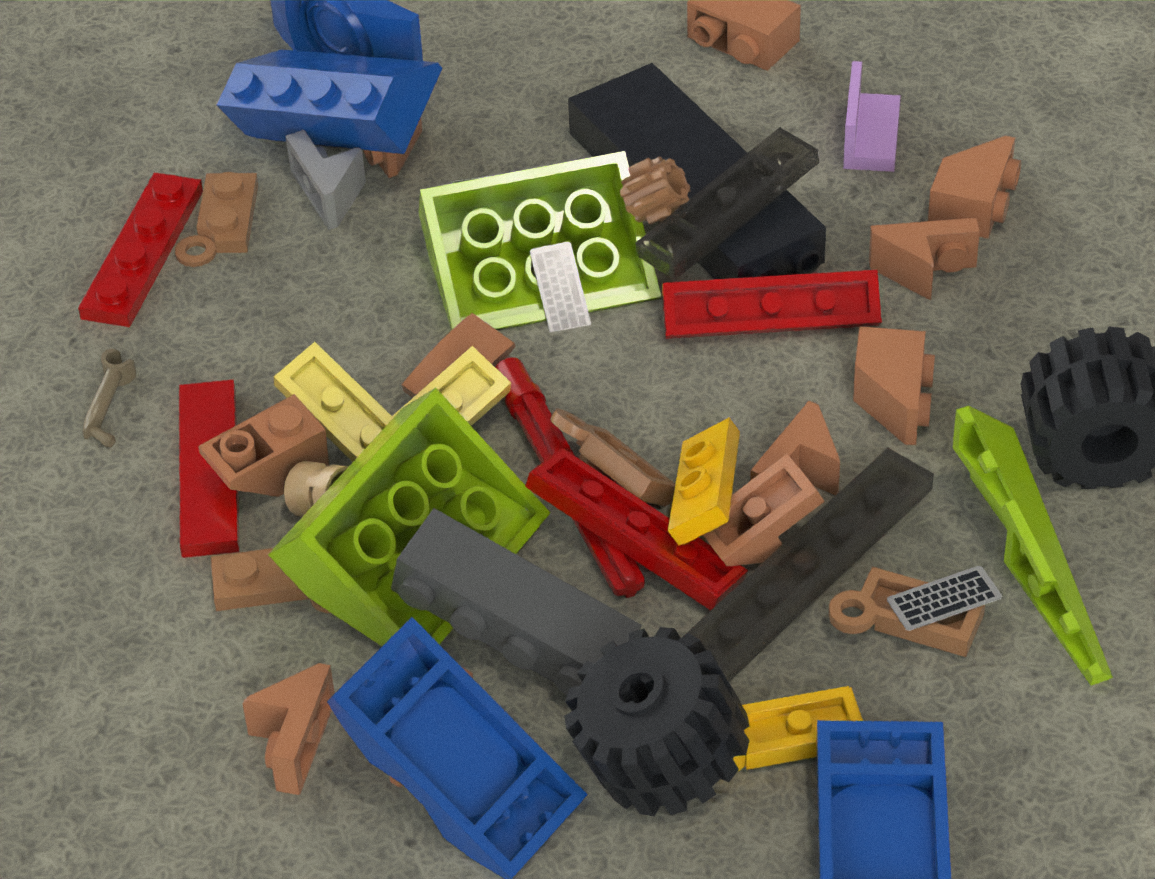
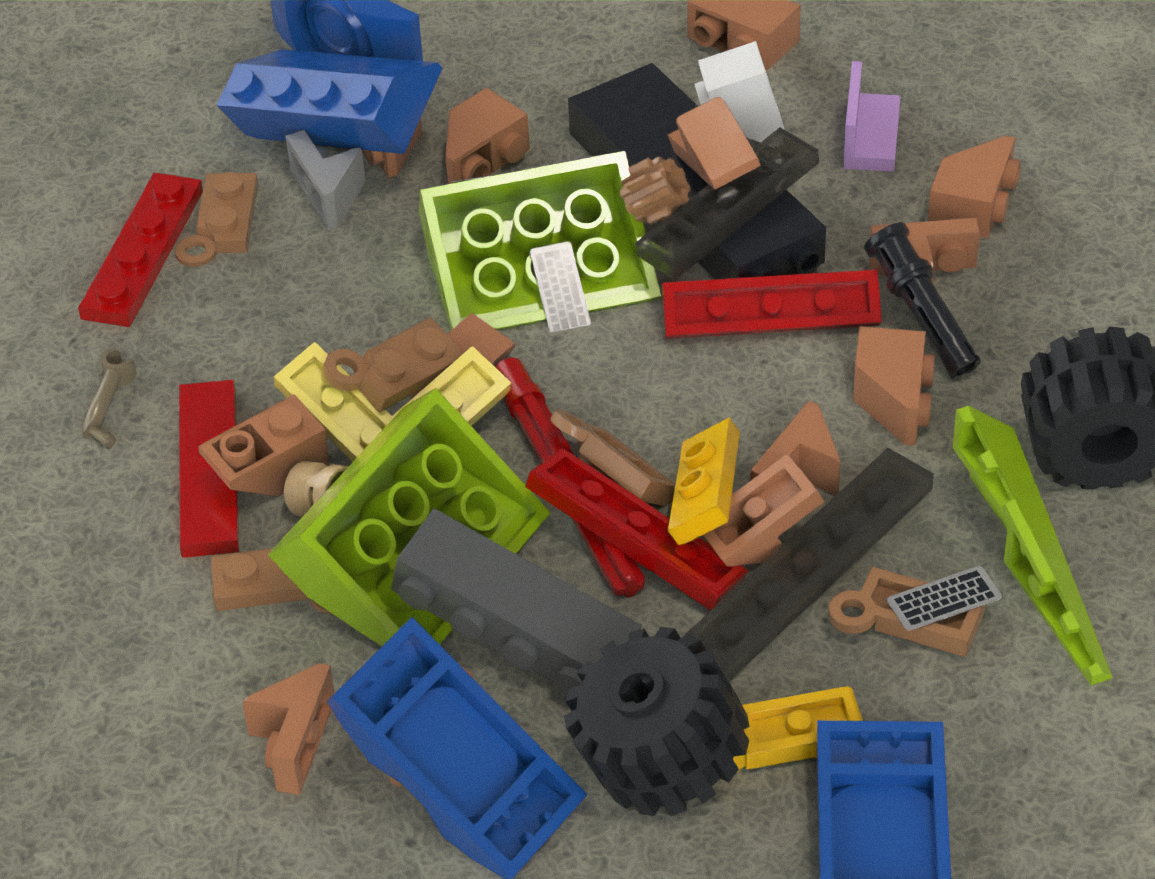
(395, 366): none -> medium nougat hinge
(484, 136): none -> nougat slope
(713, 143): none -> nougat slope
(744, 85): none -> white slope
(911, 280): none -> black pin

